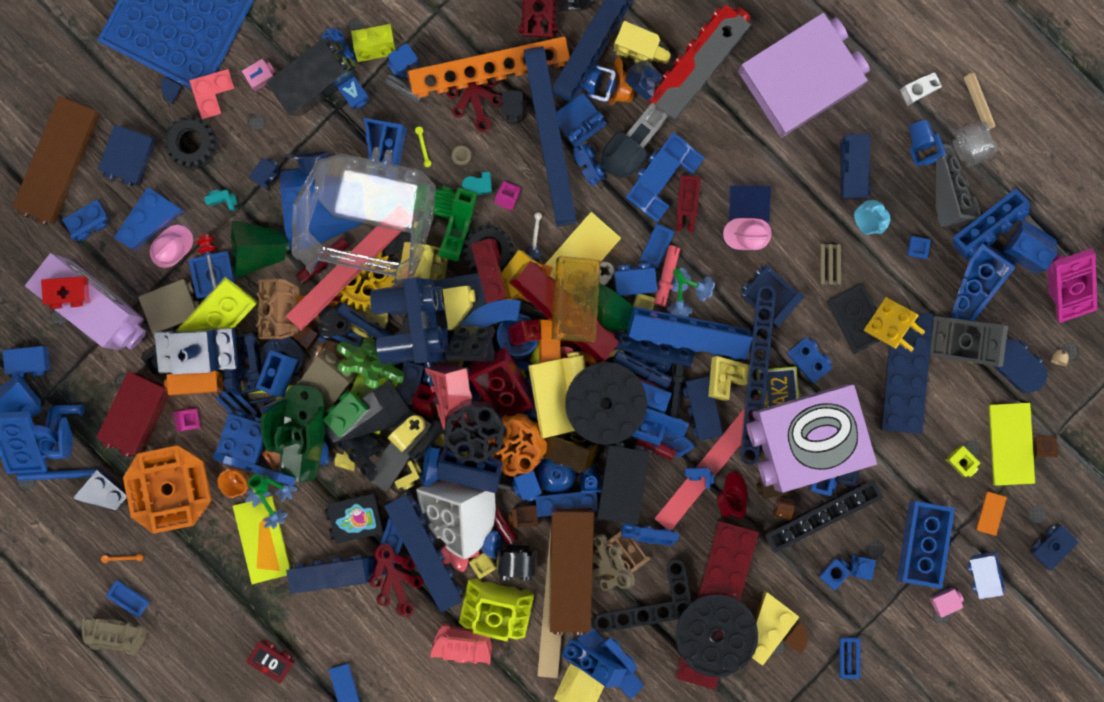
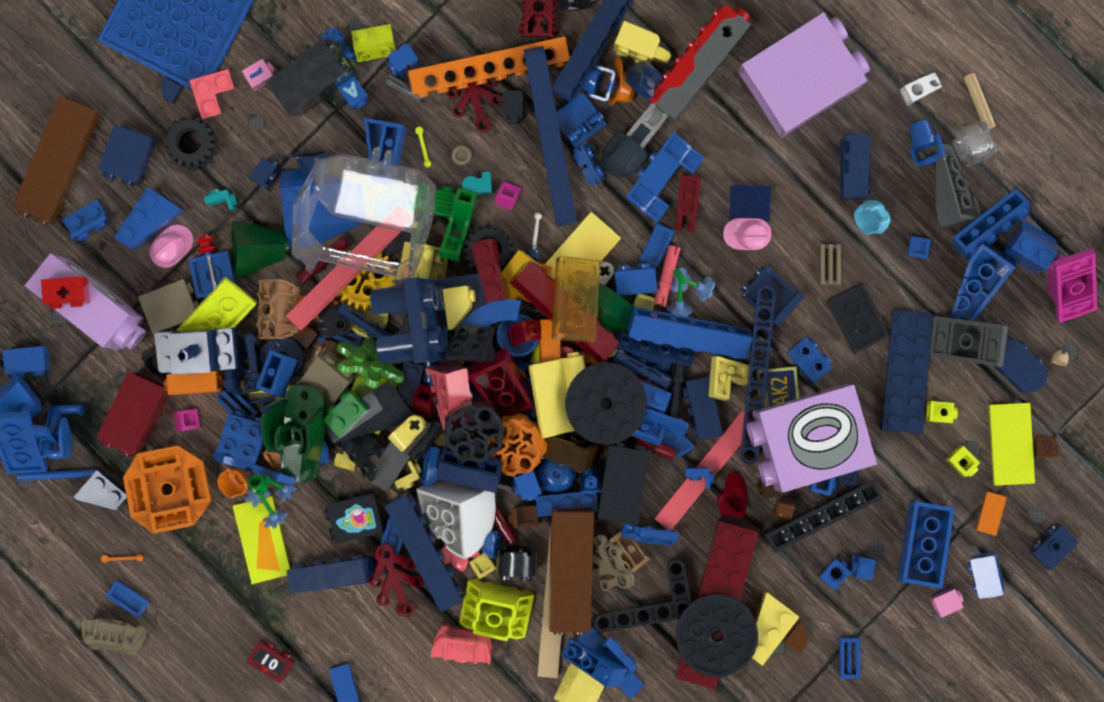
(892, 323): yellow plate -> none
(933, 412): none -> neon yellow brick

